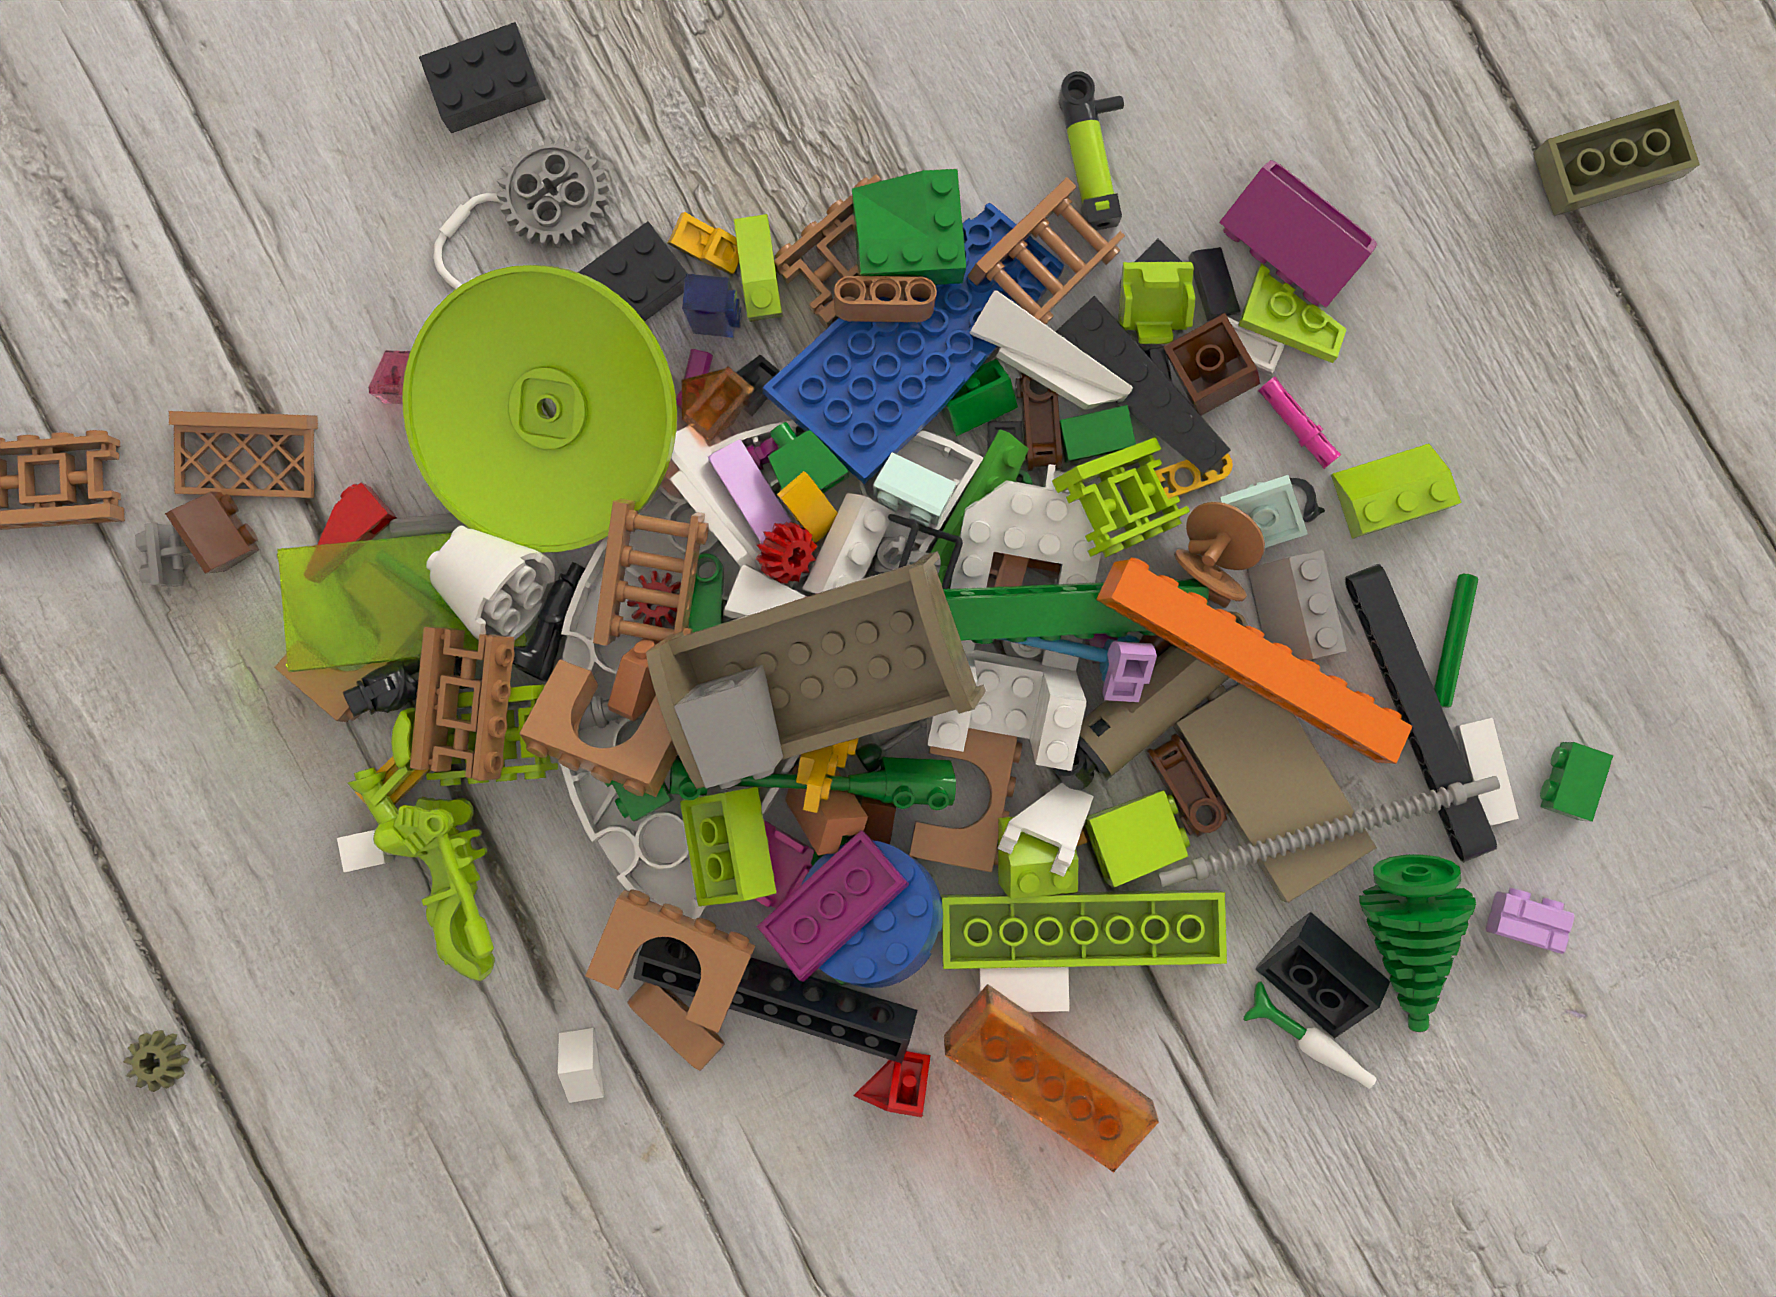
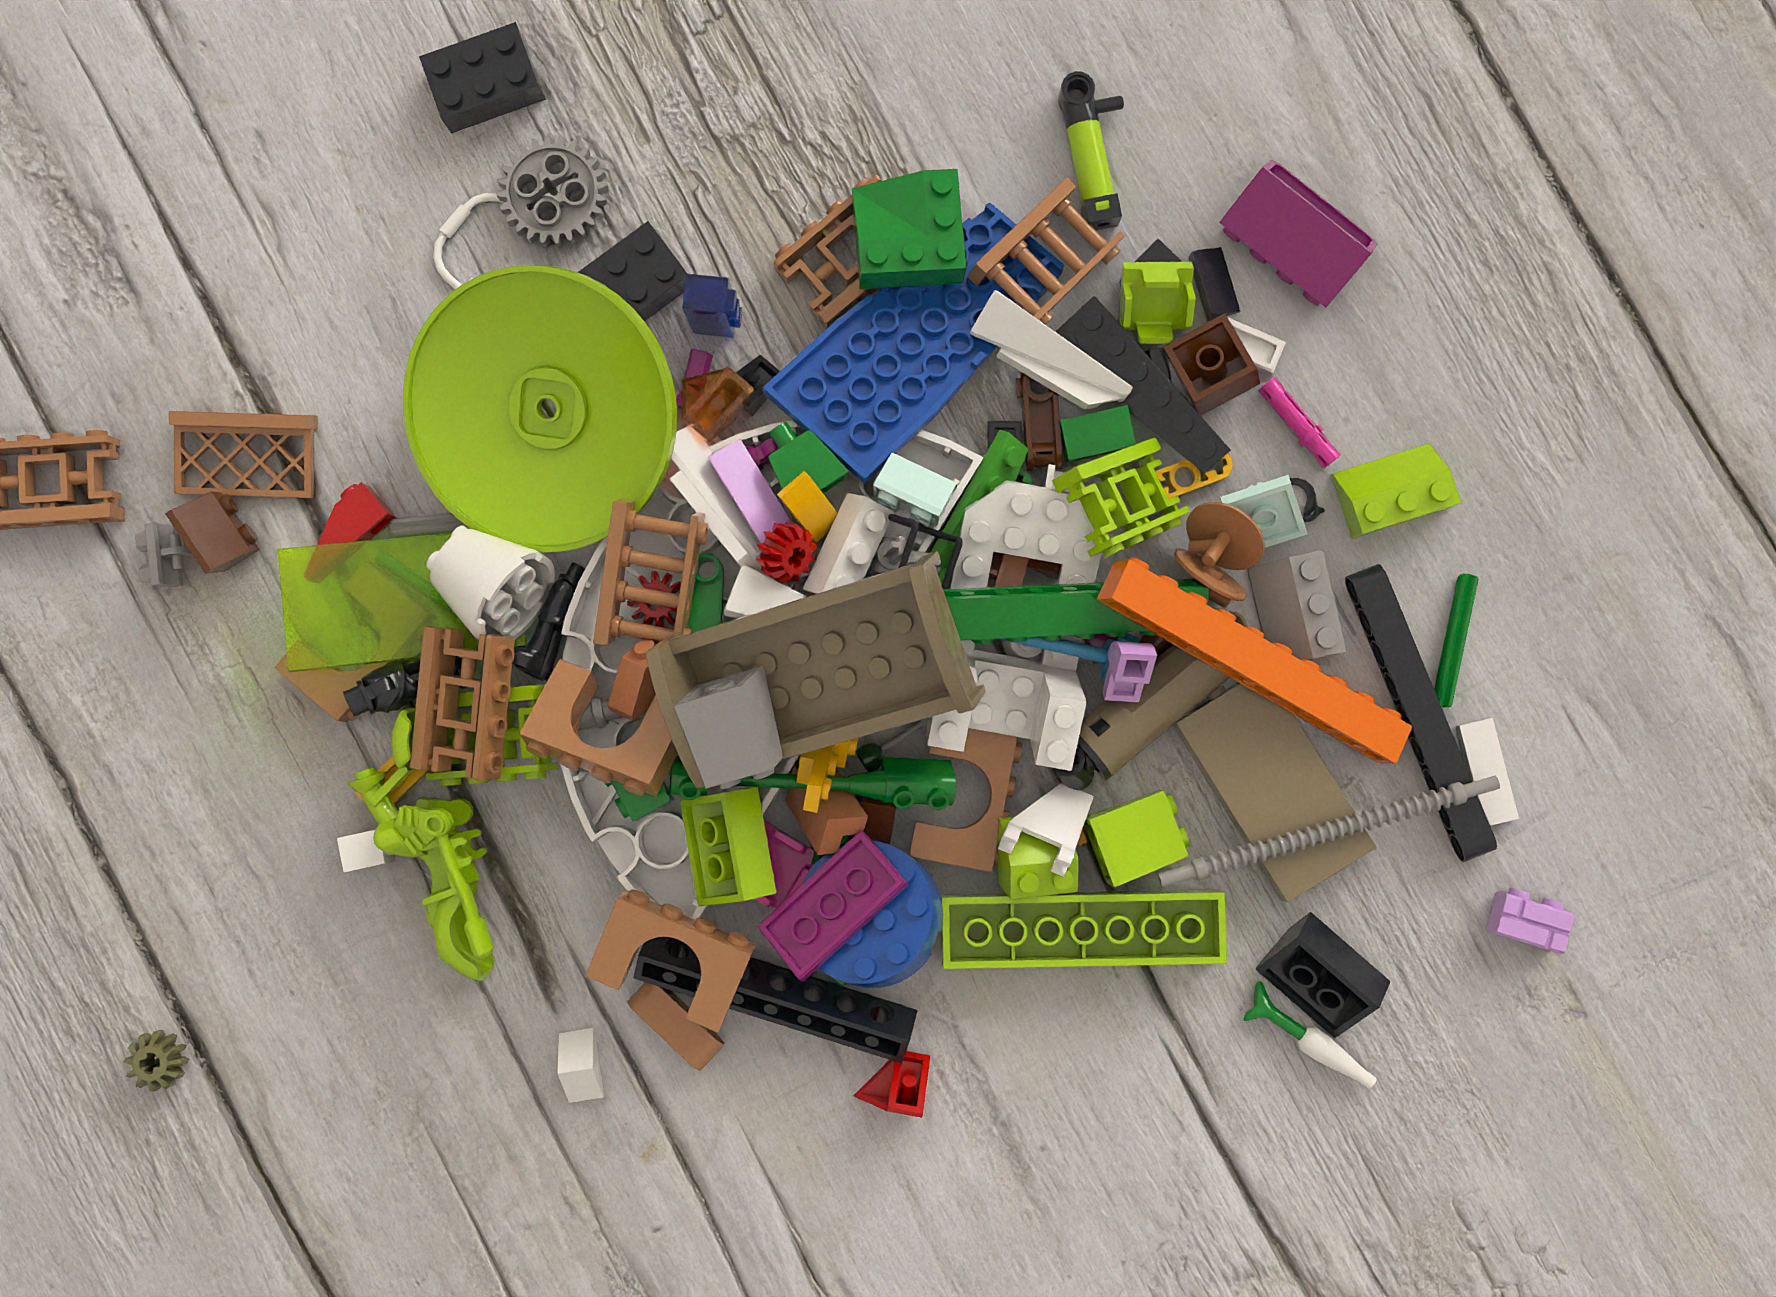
(389, 377): clear pink slope -> none
(705, 243): yellow slope -> none
(758, 268): lime slope -> none
(897, 288): medium nougat beam -> none
(981, 399): green brick -> none
(1030, 988): white piece -> none
(1050, 1078): clear orange brick -> none
(1187, 786): reddish brown piece -> none
(1286, 318): lime wing -> none
(1417, 927): green plant -> none
(1575, 781): green brick -> none
(1616, 158): olive brick -> none

